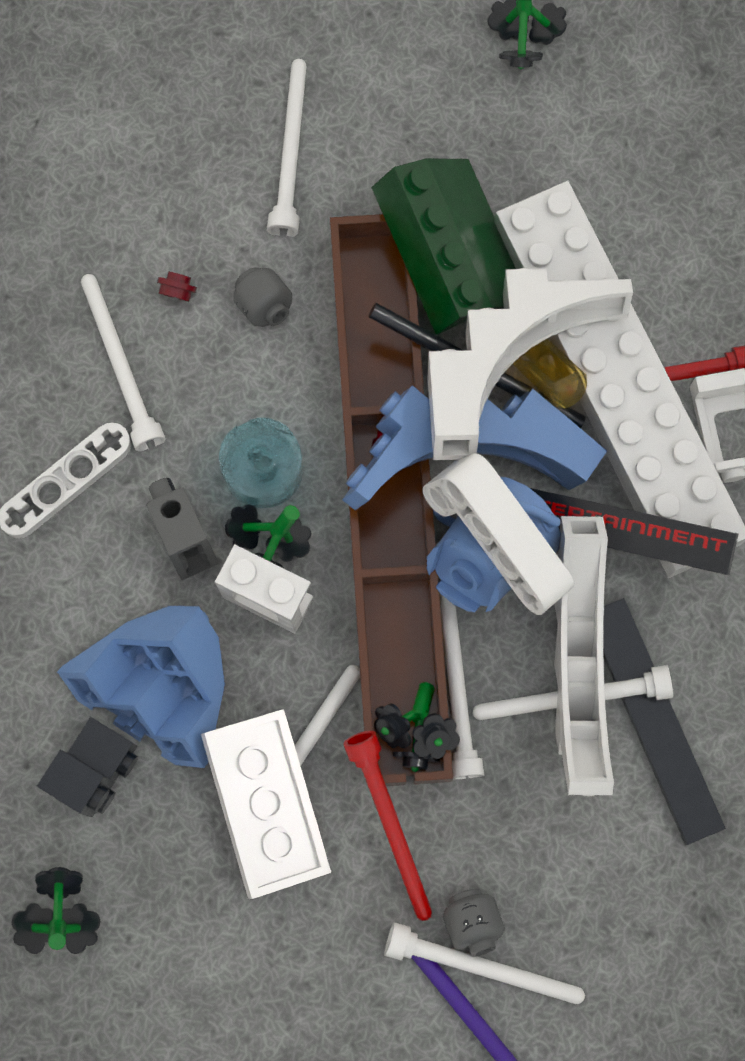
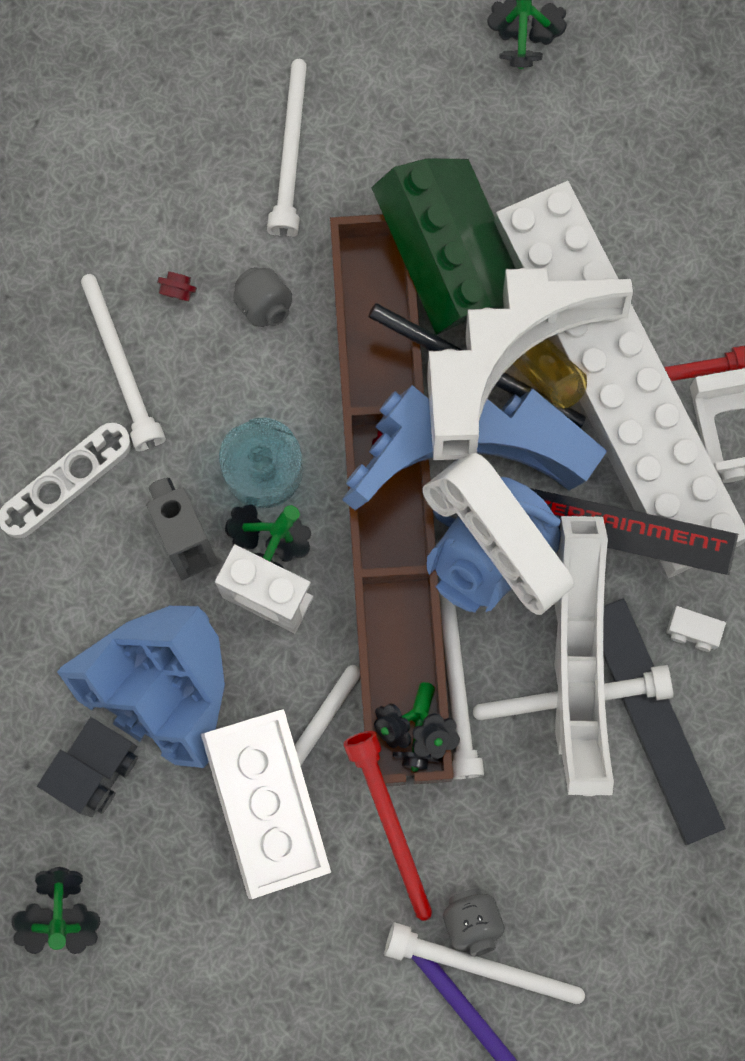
(695, 628): none -> white piece

